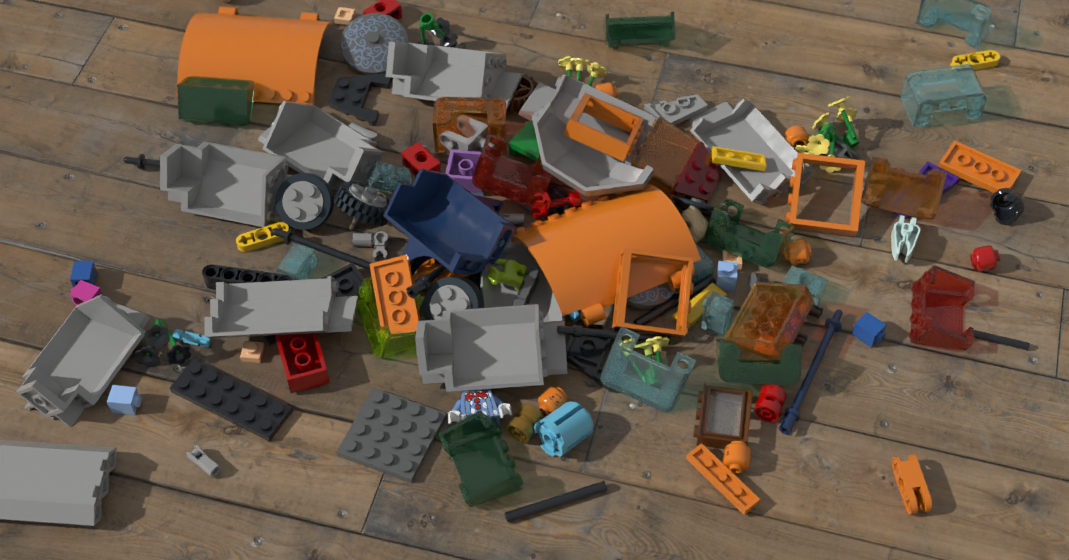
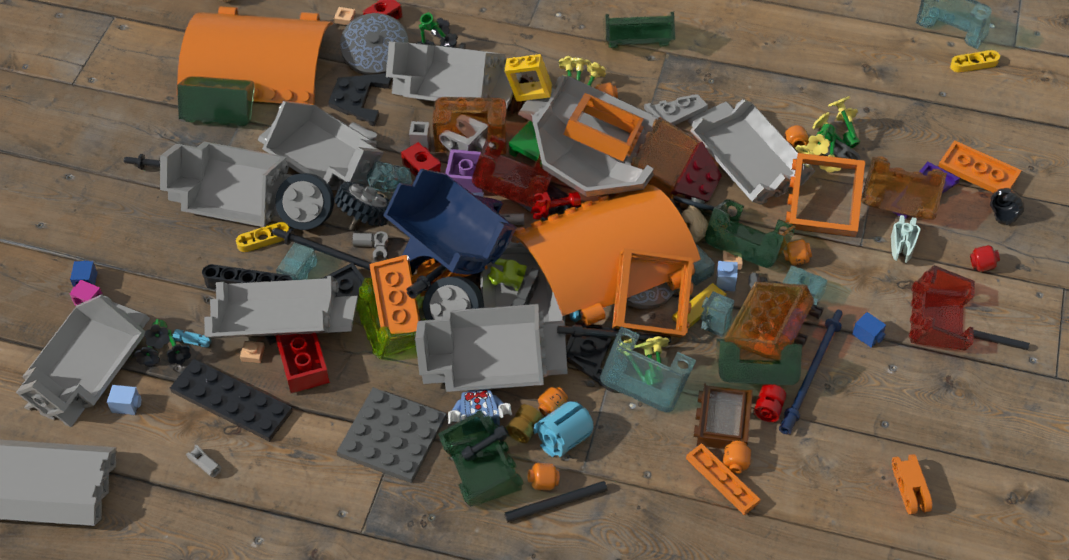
(420, 133): none -> light grey brick
(500, 433): none -> black bar
(529, 90): none -> yellow window
(544, 476): none -> orange head
(673, 302): black piece -> none
(738, 158): yellow tile -> none
(942, 91): clear light blue windscreen -> none

